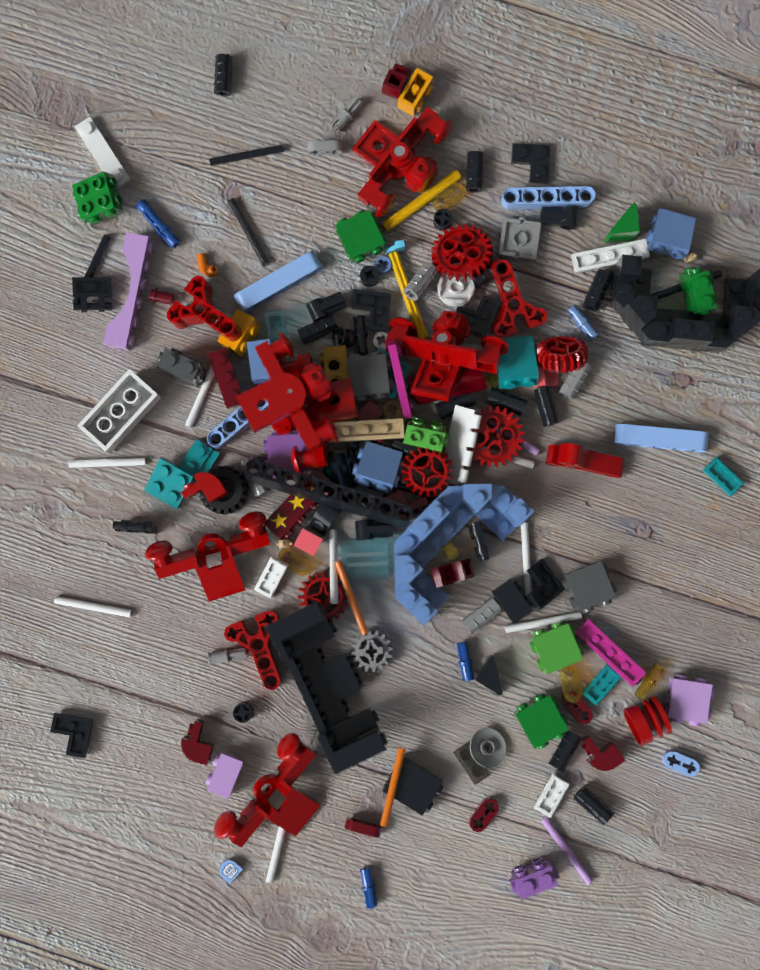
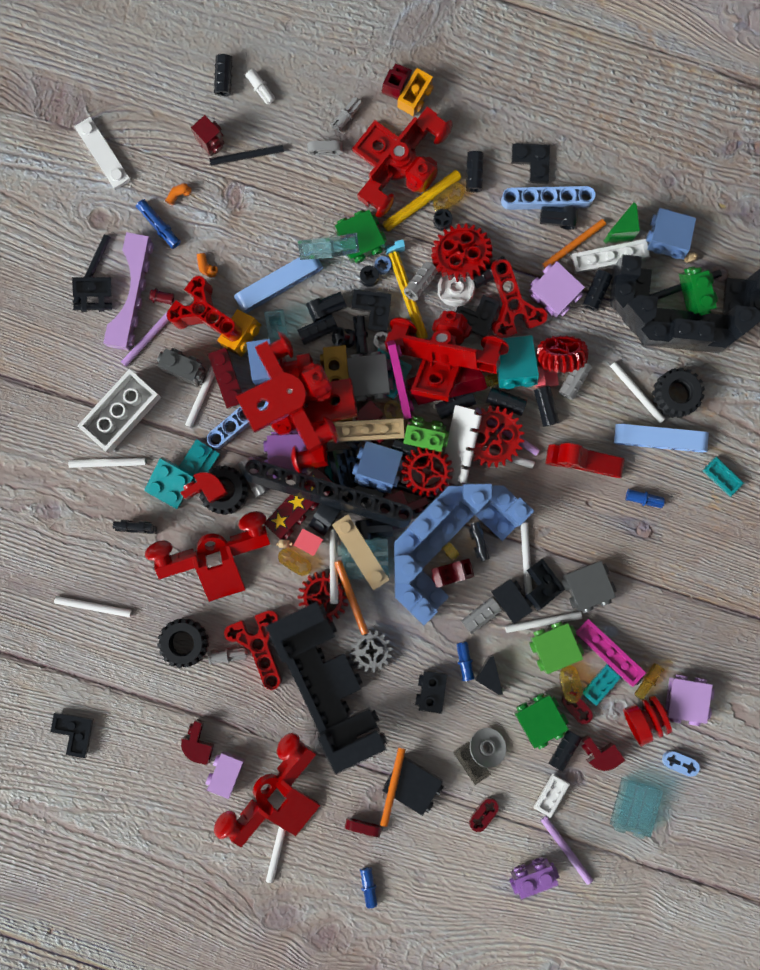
(97, 198): green brick -> none
(145, 340): none -> lavender bar
(166, 643): none -> black tyre
(182, 188): none -> orange arm
(208, 135): none -> dark red brick
(230, 869): tile -> none
(240, 713): black wheel -> none
(247, 230): black bar -> none
(260, 86): none -> white axle
(271, 577): white plate -> none
(328, 246): none -> clear light blue brick
(360, 552): none -> tan plate
(432, 691): none -> black brick
(519, 239): light grey plate -> none
(556, 290): none -> lavender brick
(576, 242): none -> orange bar
(583, 322): medium blue pin -> none
(593, 805): black axle -> none
(635, 808): none -> clear light blue brick
(637, 392): none -> white bar
(644, 498): none -> blue axle
(692, 386): none -> black tyre

